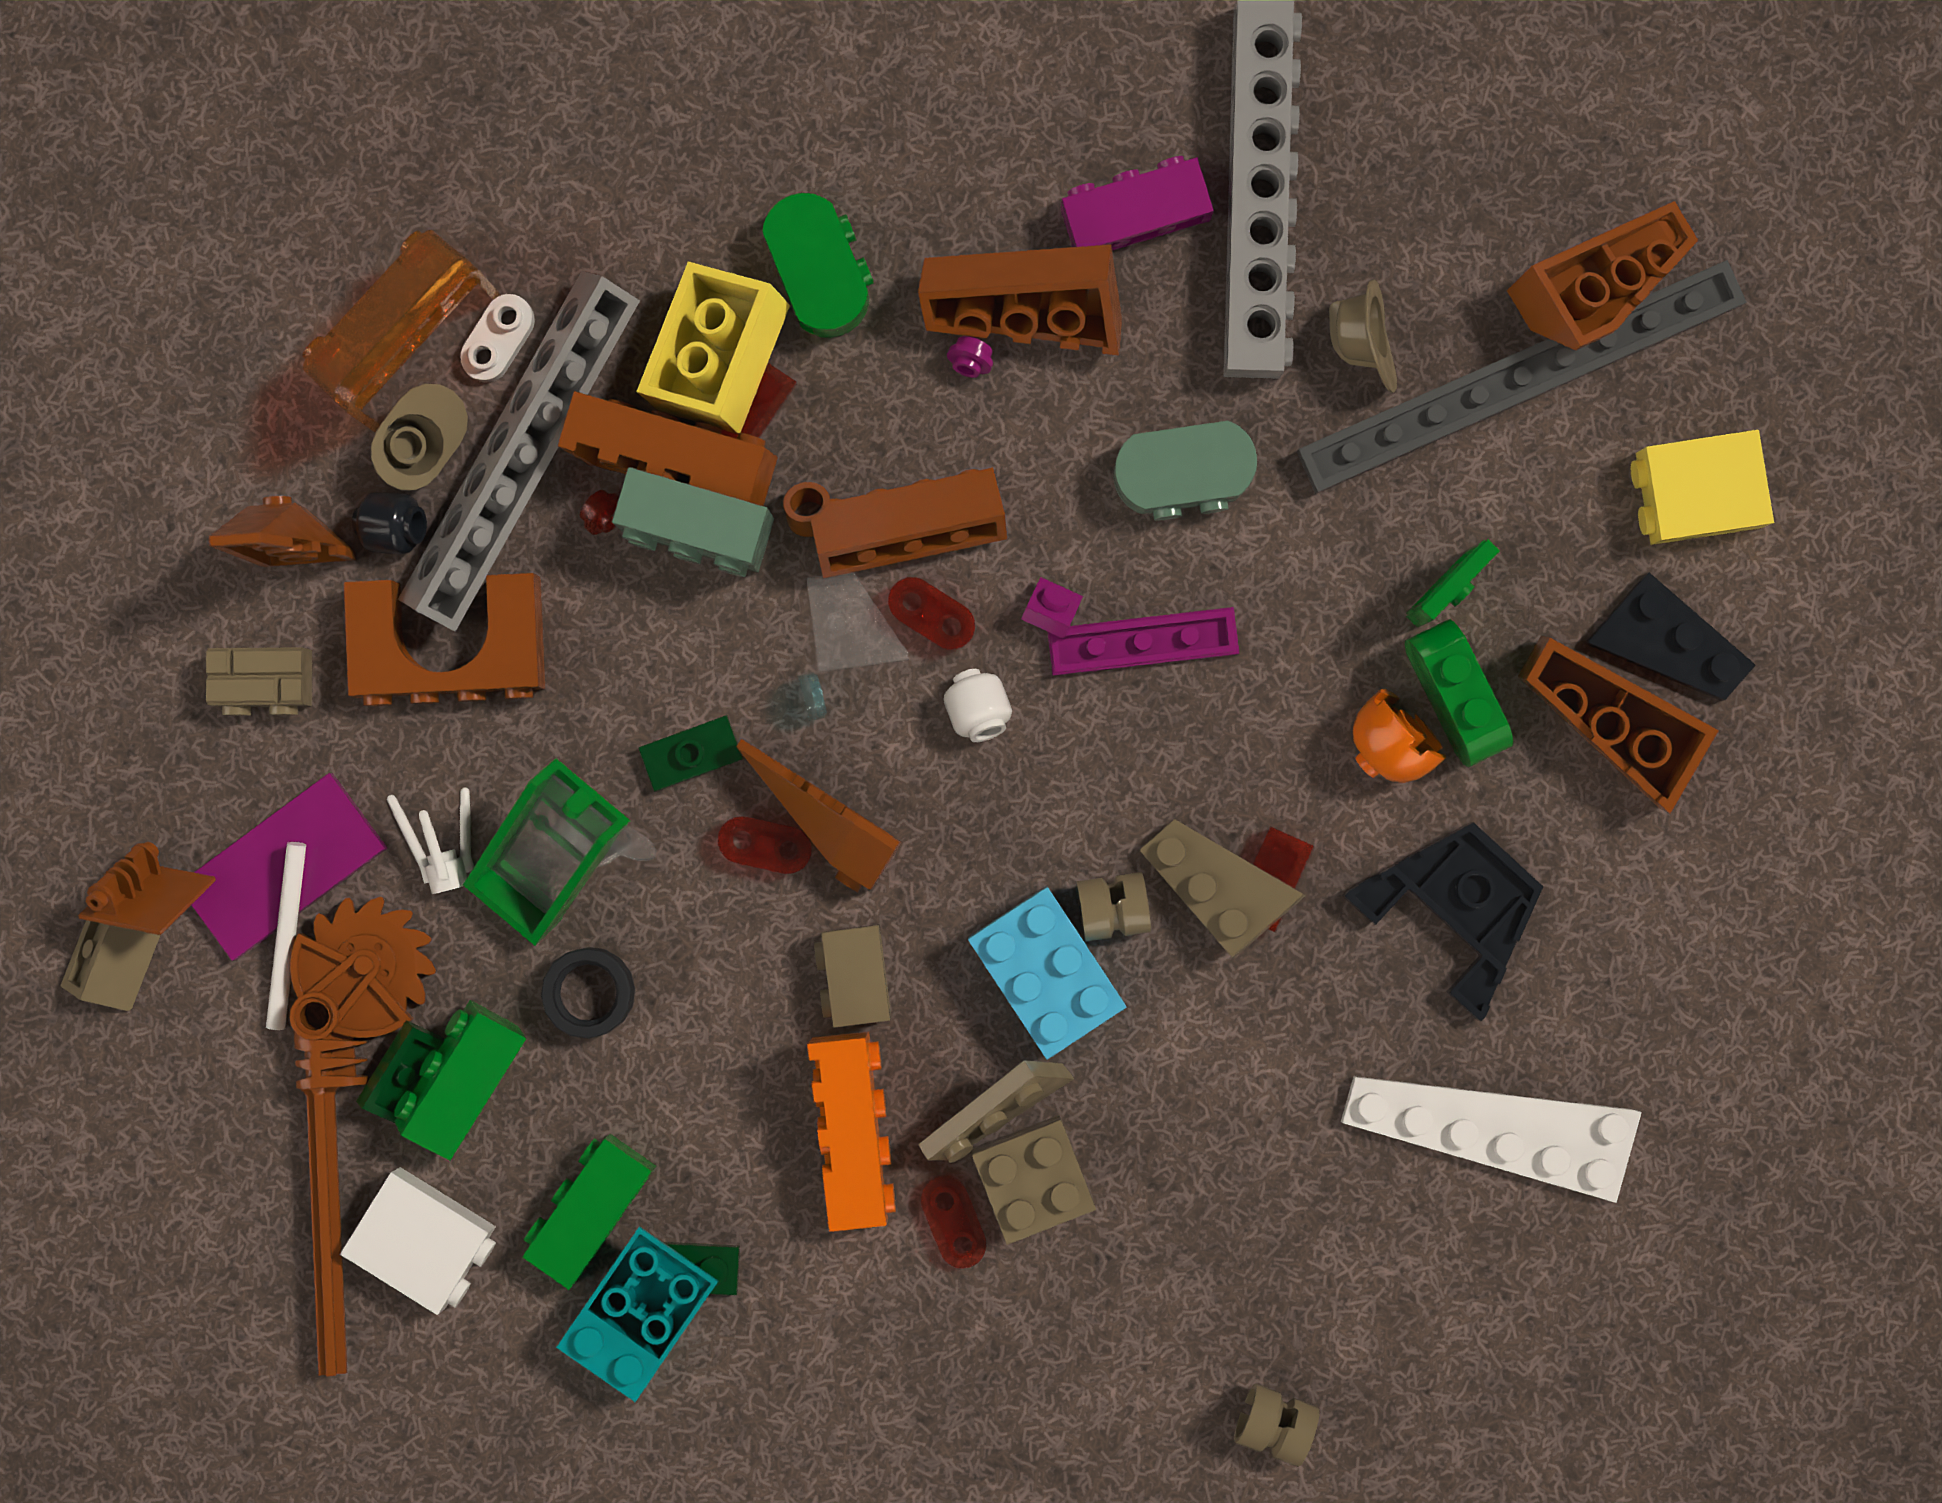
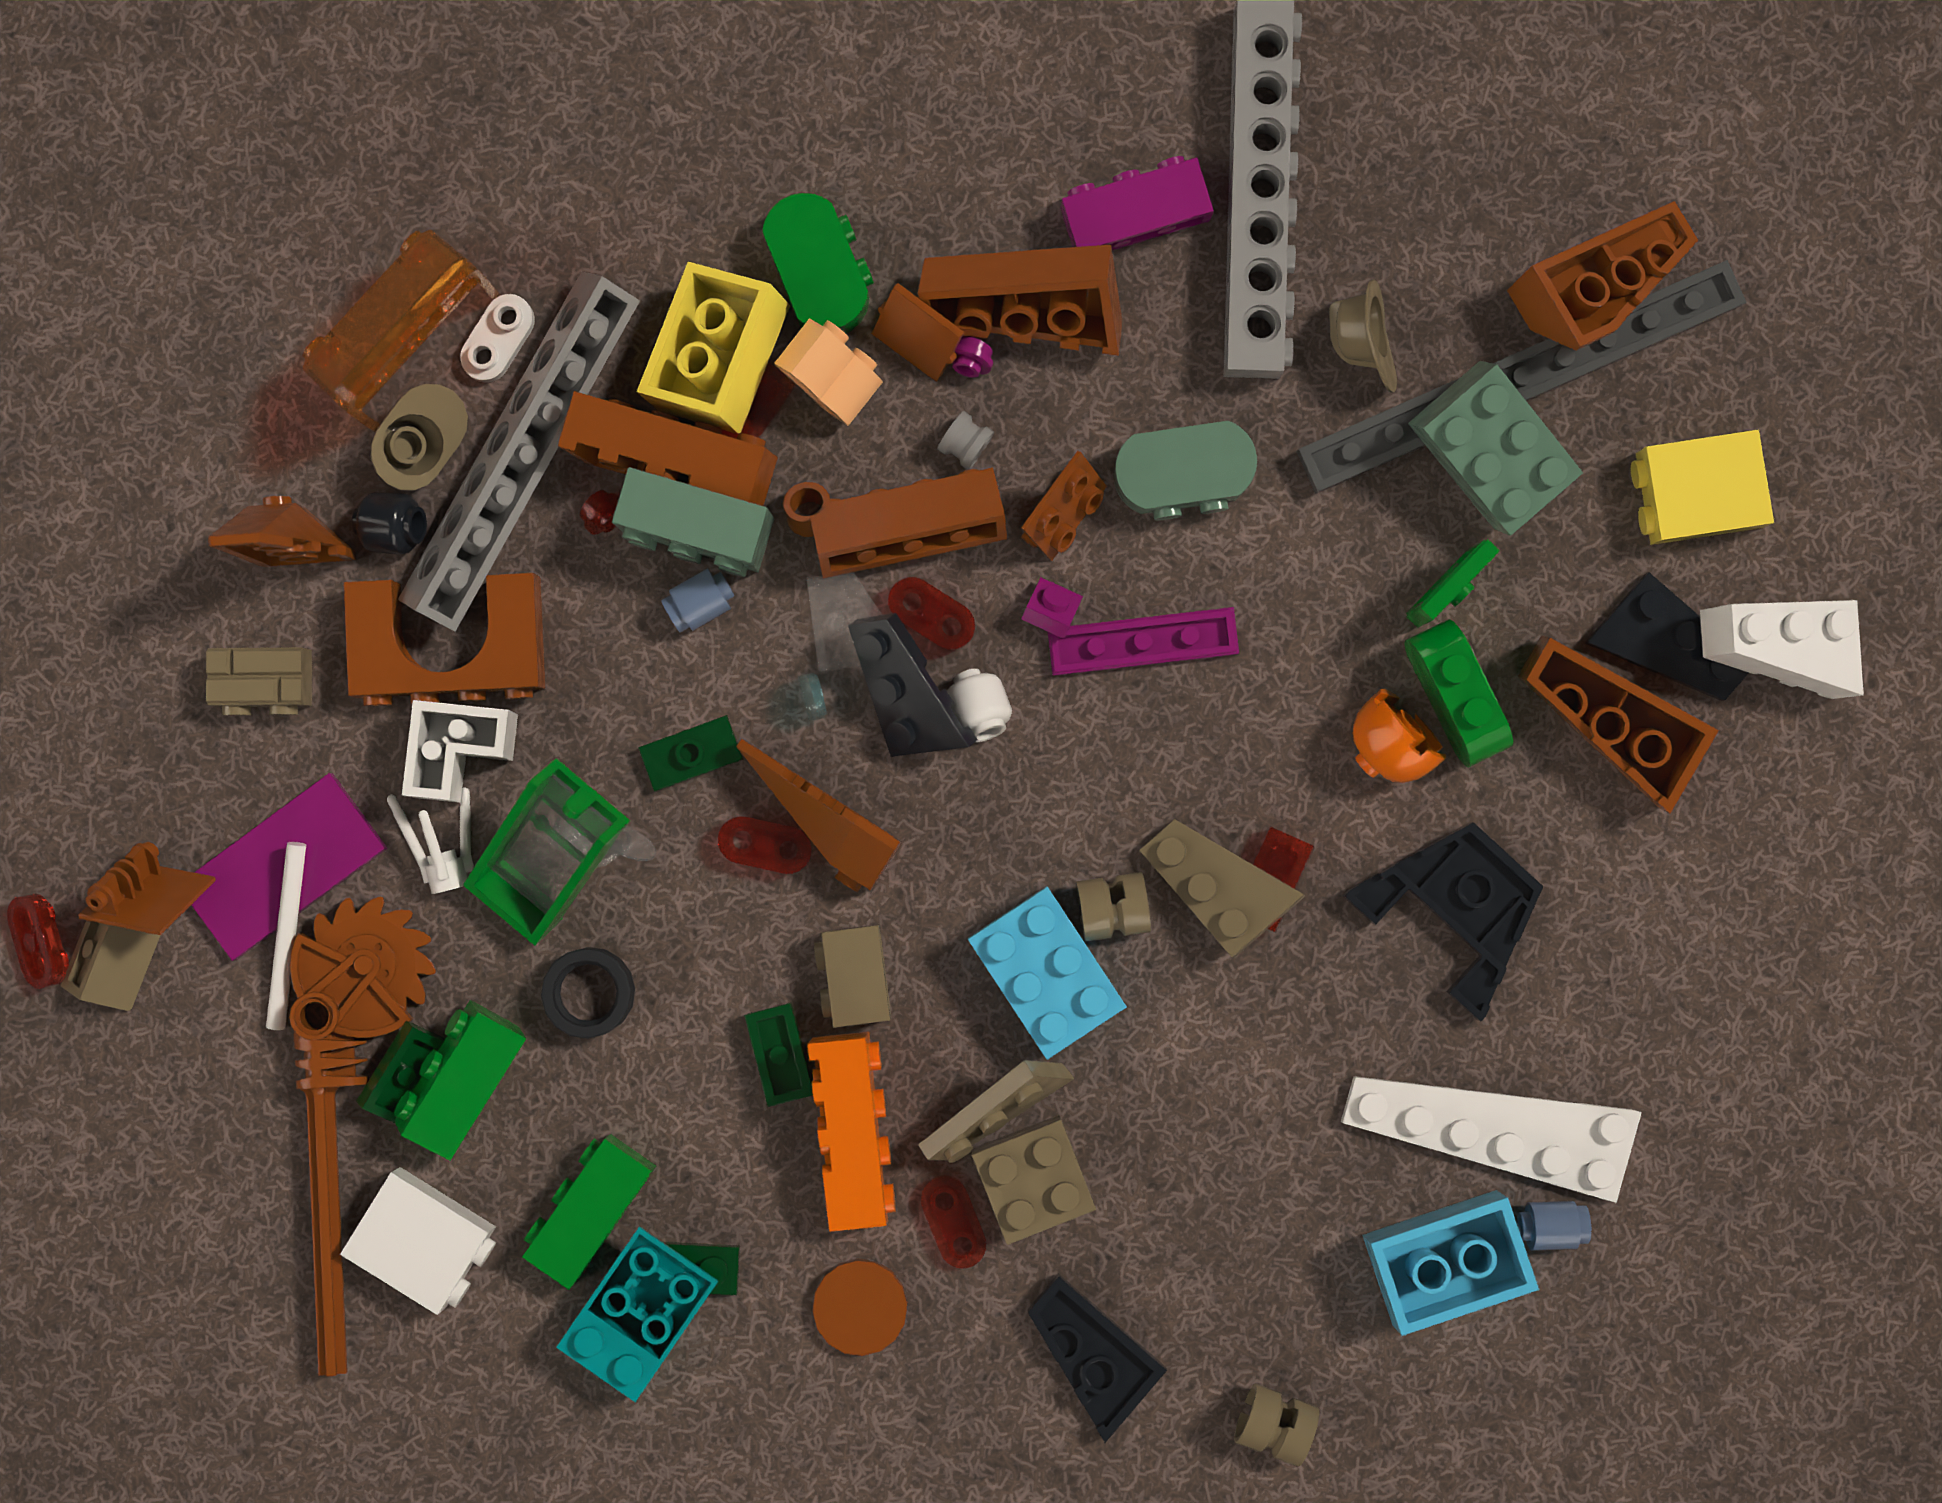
(37, 940): none -> clear red plate
(442, 739): none -> white brick
(698, 600): none -> sand blue brick
(779, 1054): none -> dark green plate
(829, 371): none -> light nougat brick
(860, 1307): none -> dark orange tile
(905, 698): none -> black wing
(917, 332): none -> dark orange piece
(965, 440): none -> light grey wheel
(1063, 507): none -> dark orange hinge
(1097, 1356): none -> black wing
(1450, 1262): none -> medium azure brick
(1495, 447): none -> sand green brick
(1554, 1225): none -> sand blue brick
(1789, 641): none -> white wedge

